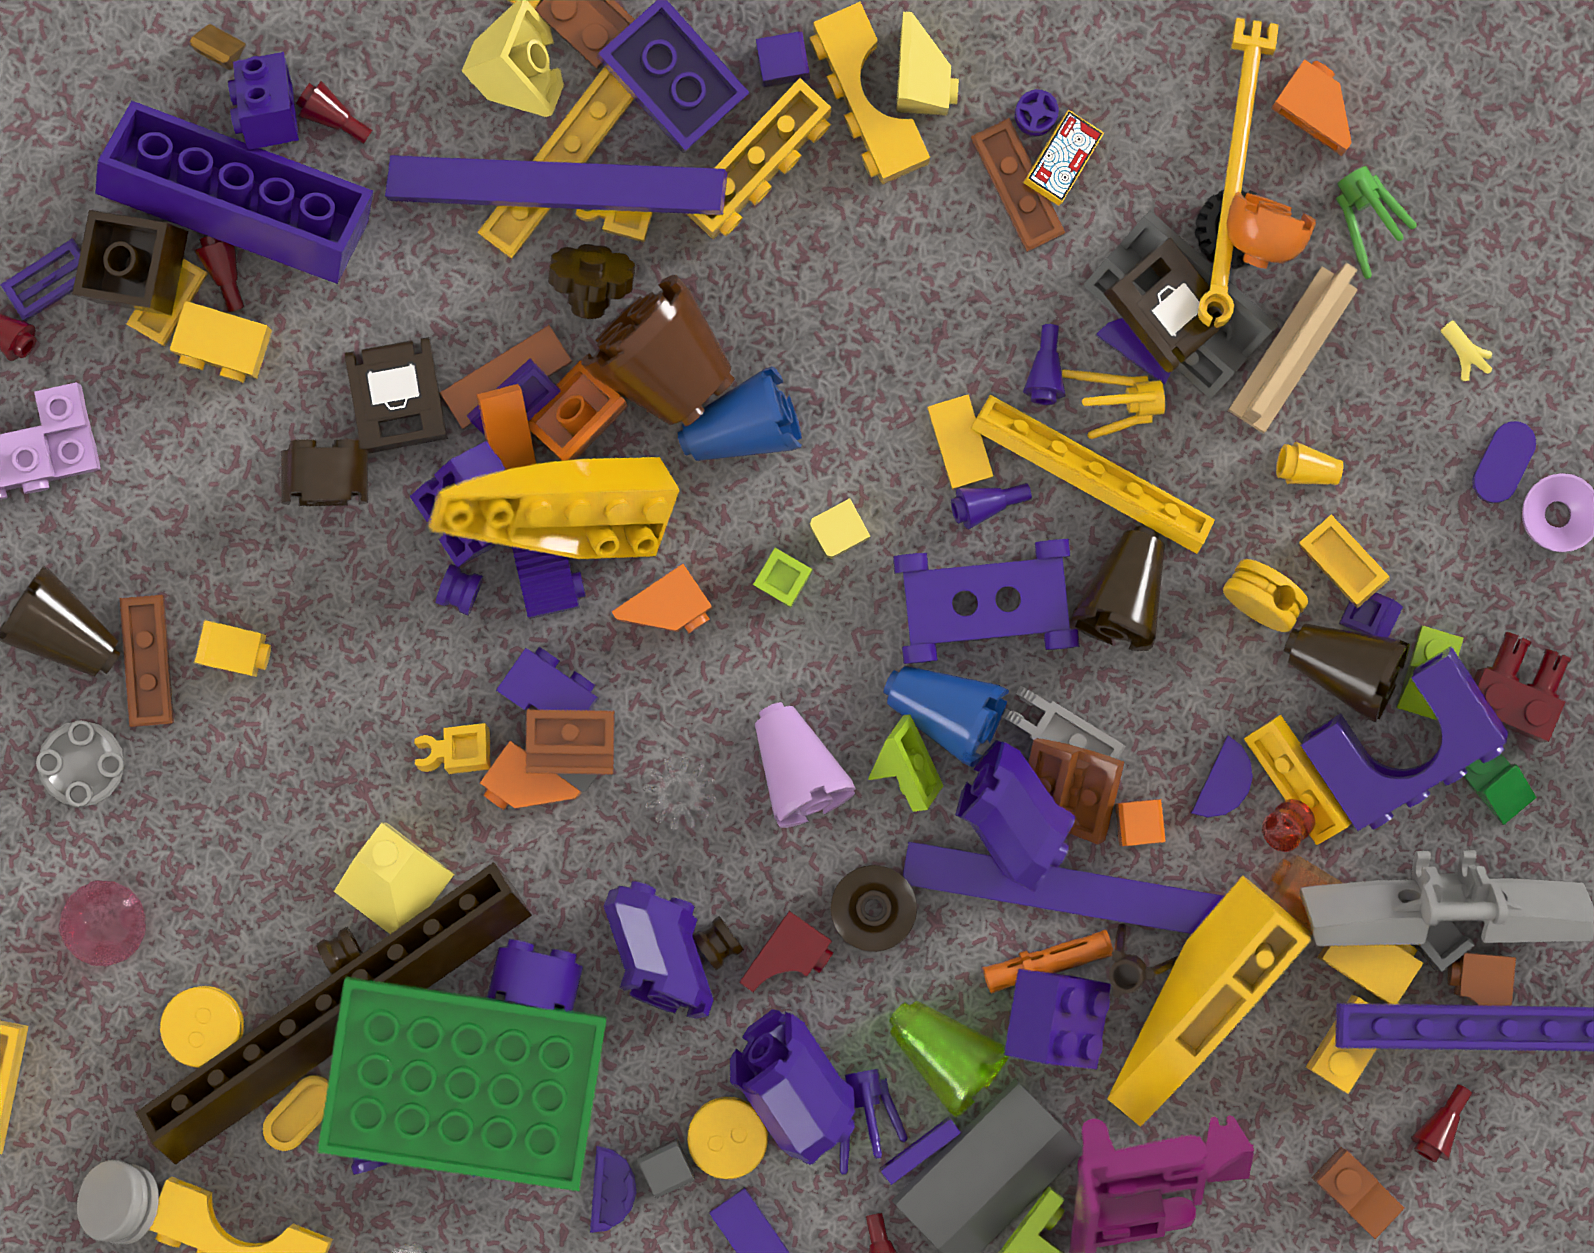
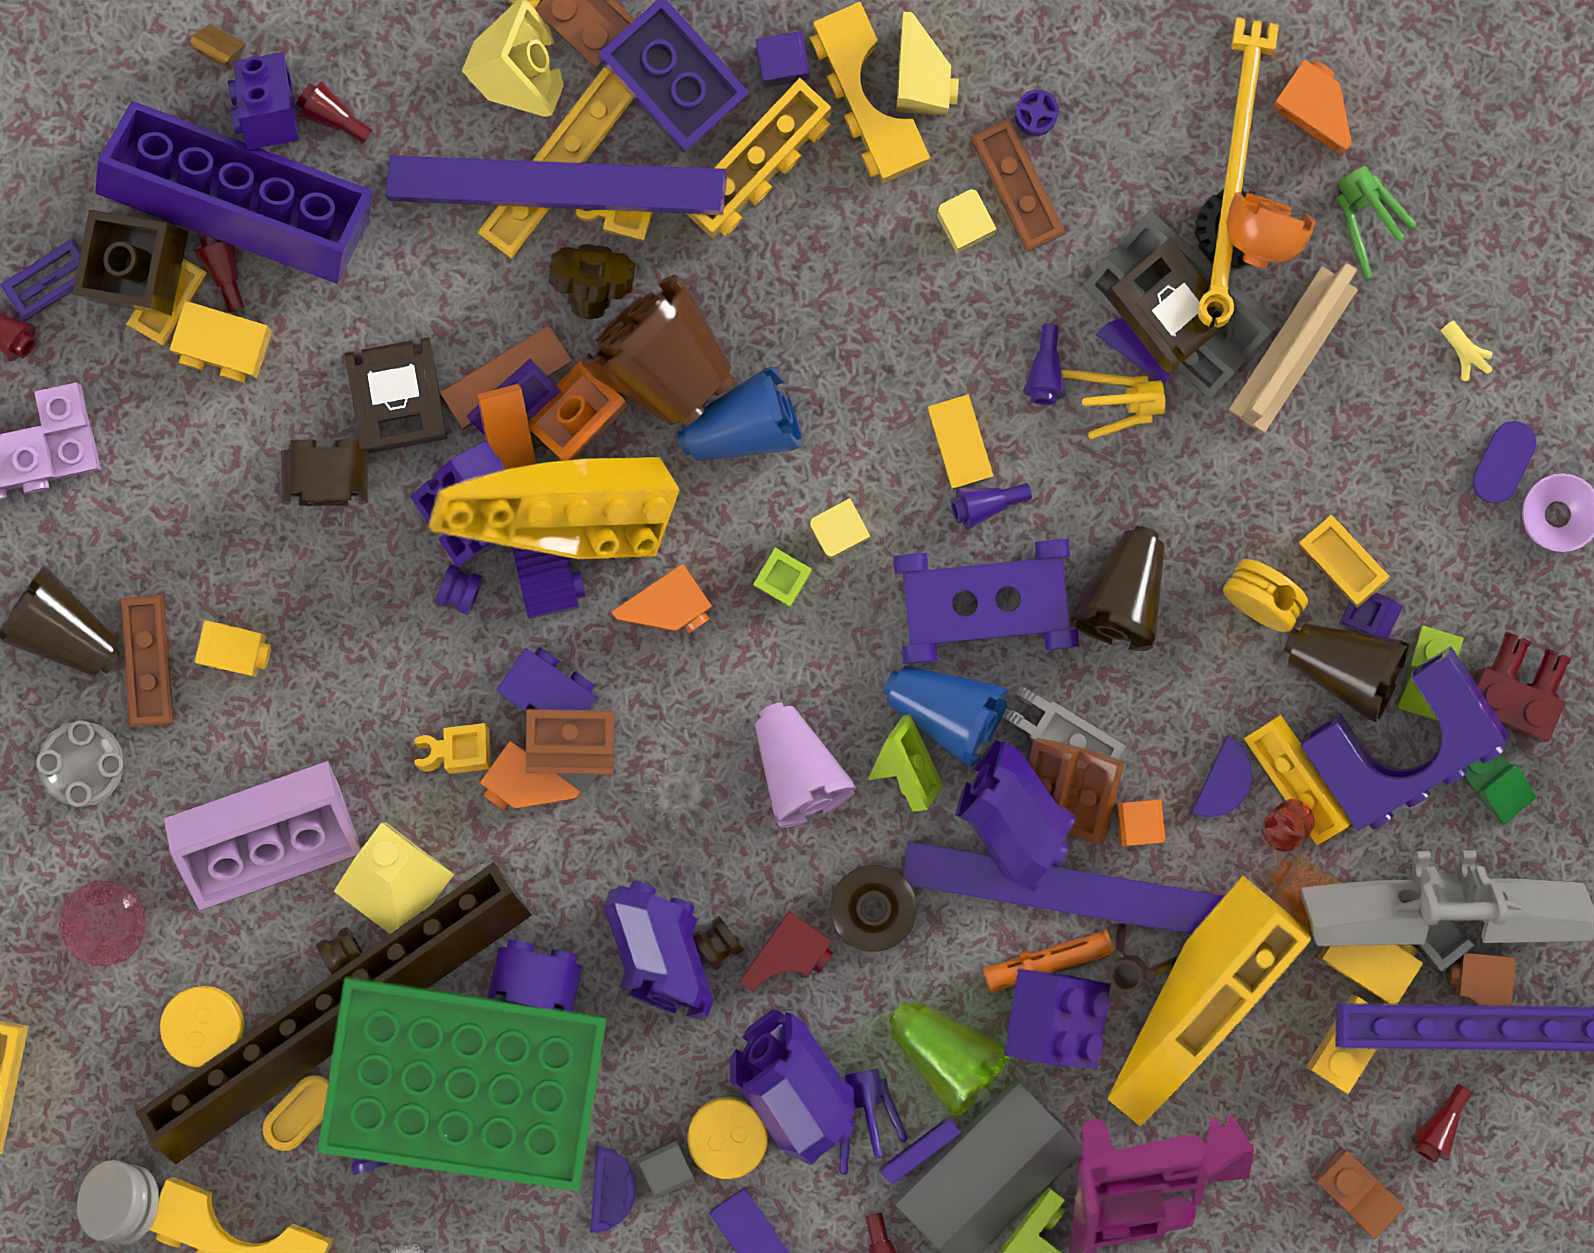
(262, 835): none -> lavender slope
(965, 220): none -> light yellow piece
(1063, 157): tile -> none
(1093, 474): yellow tile -> none
(1307, 466): yellow cone -> none

